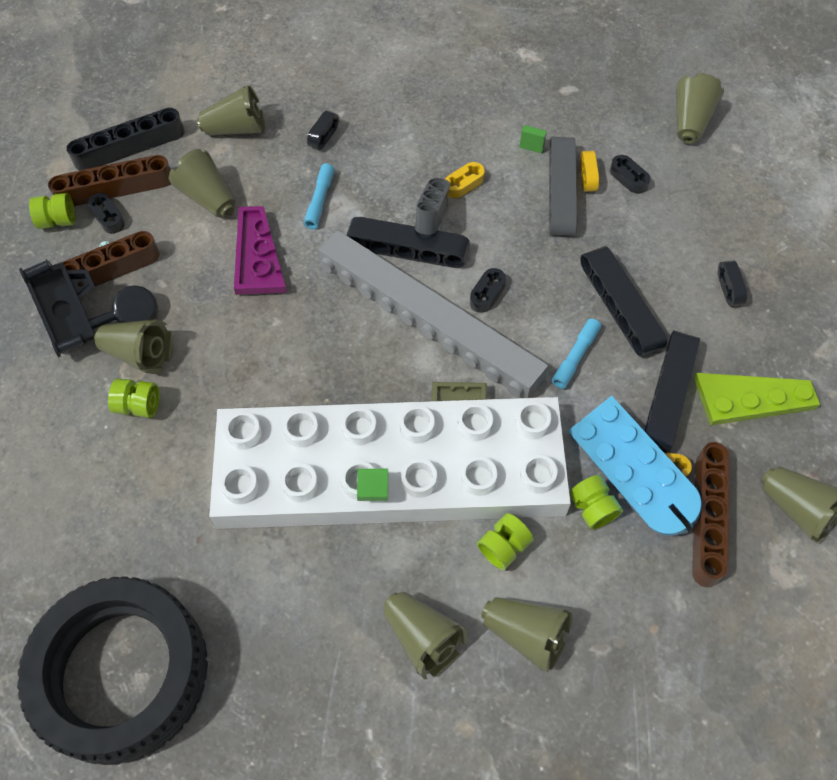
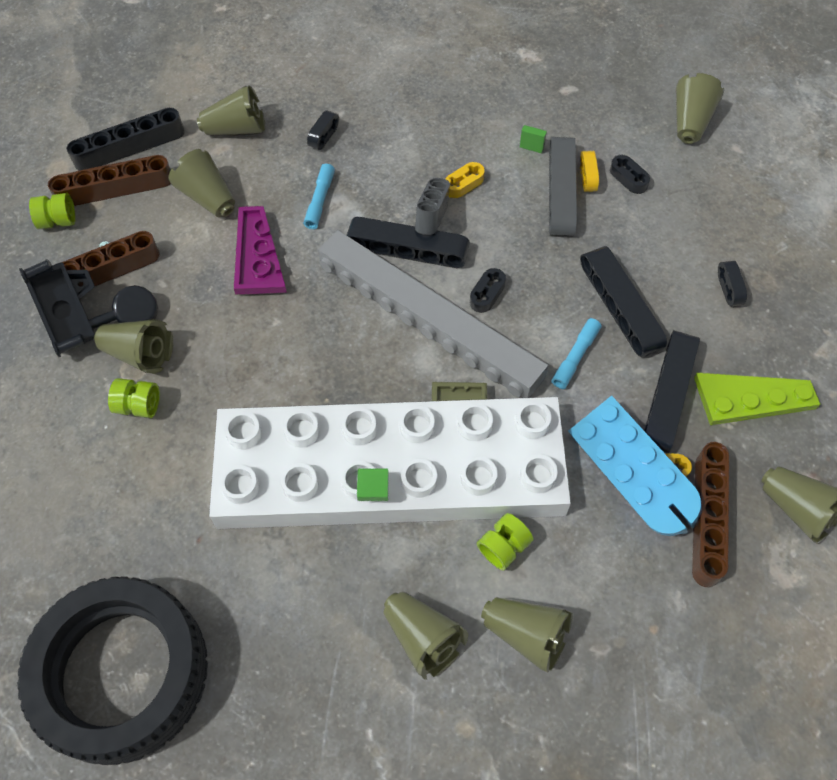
(109, 211): black beam -> none
(597, 505): lime wheel -> none

